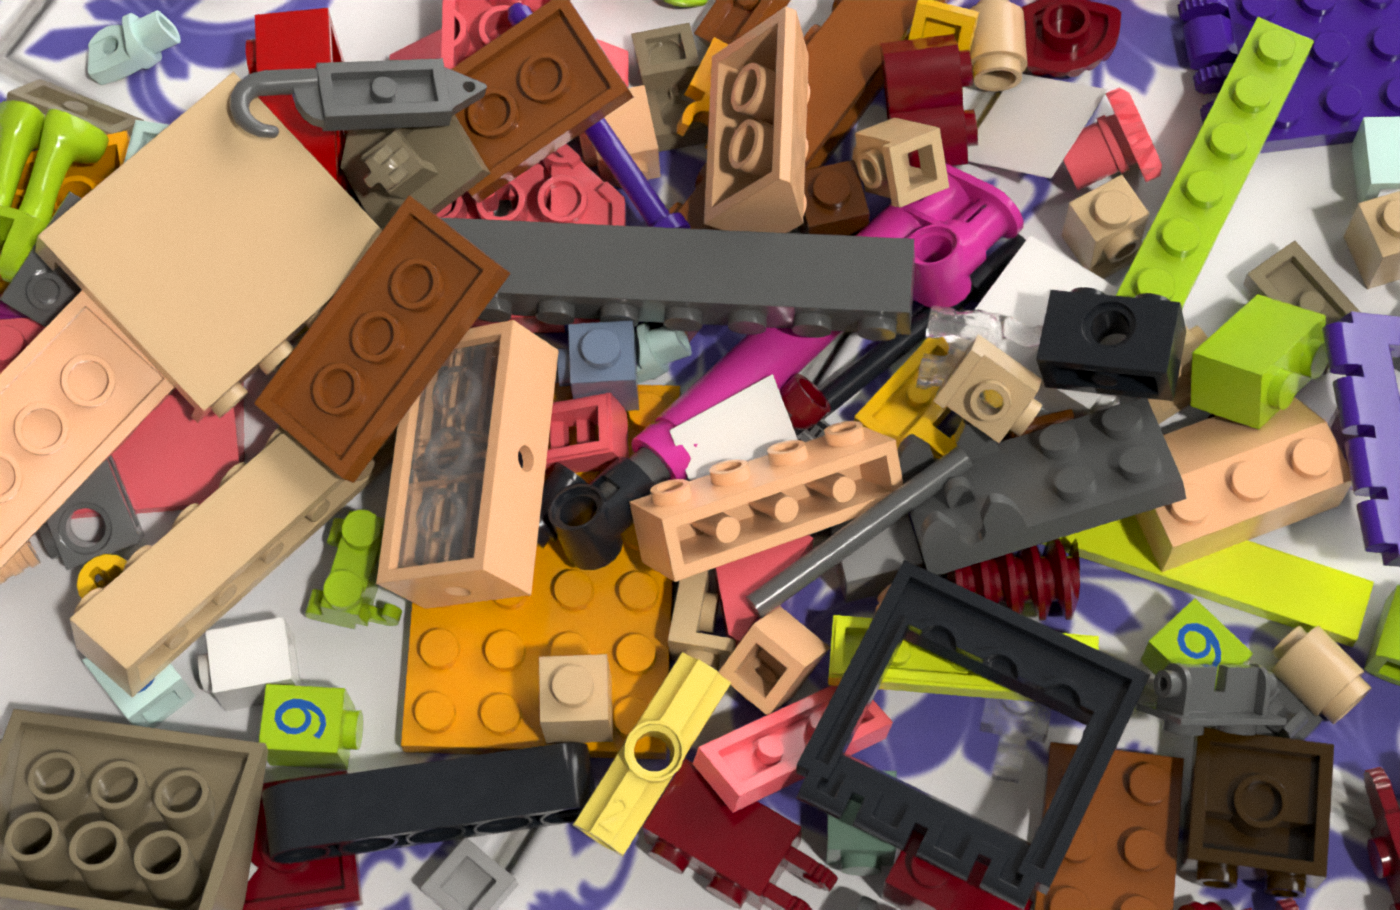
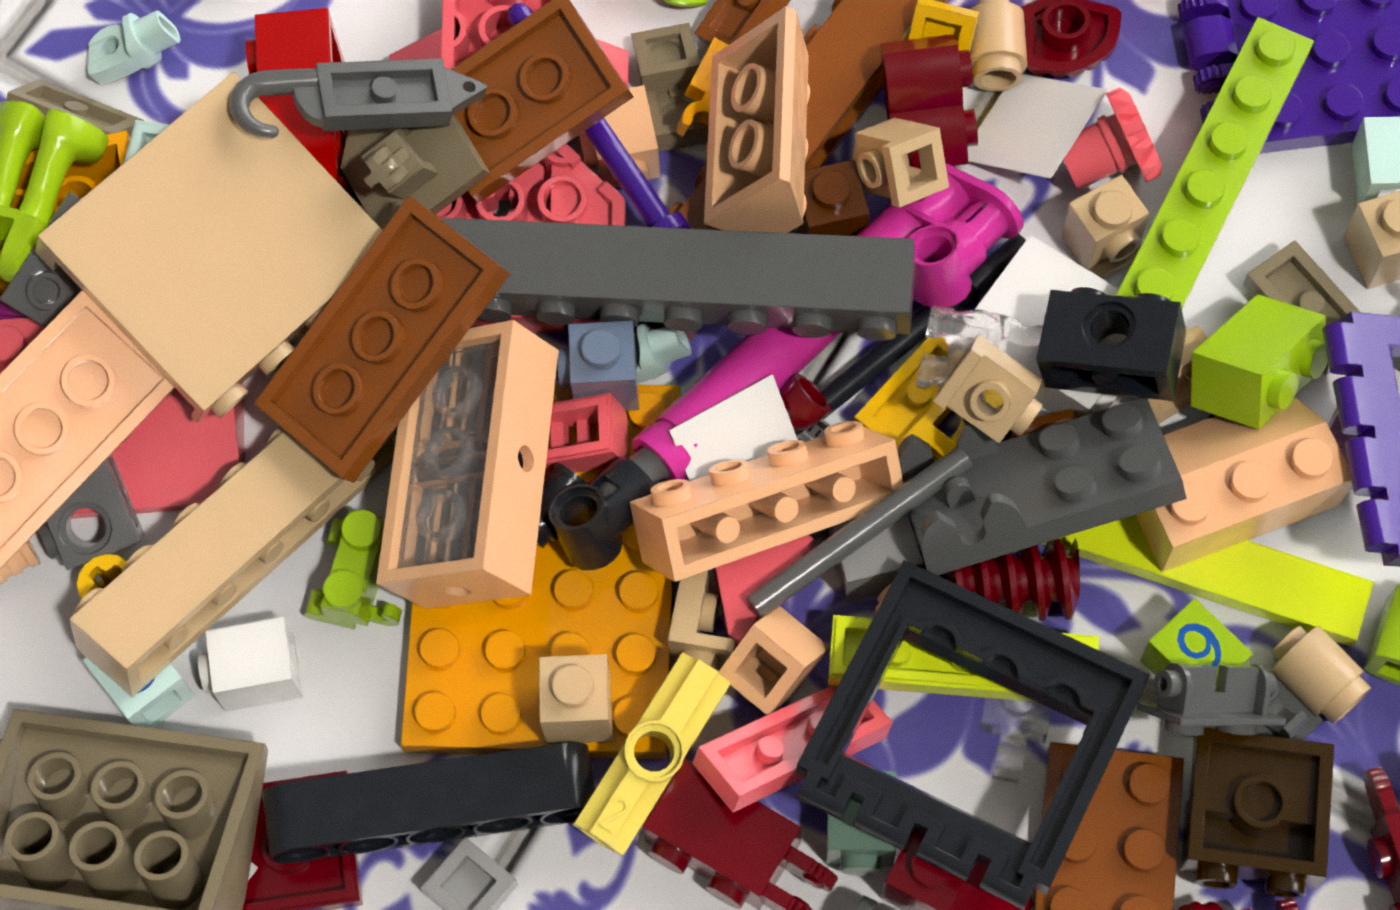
(310, 726): lime brick -> none

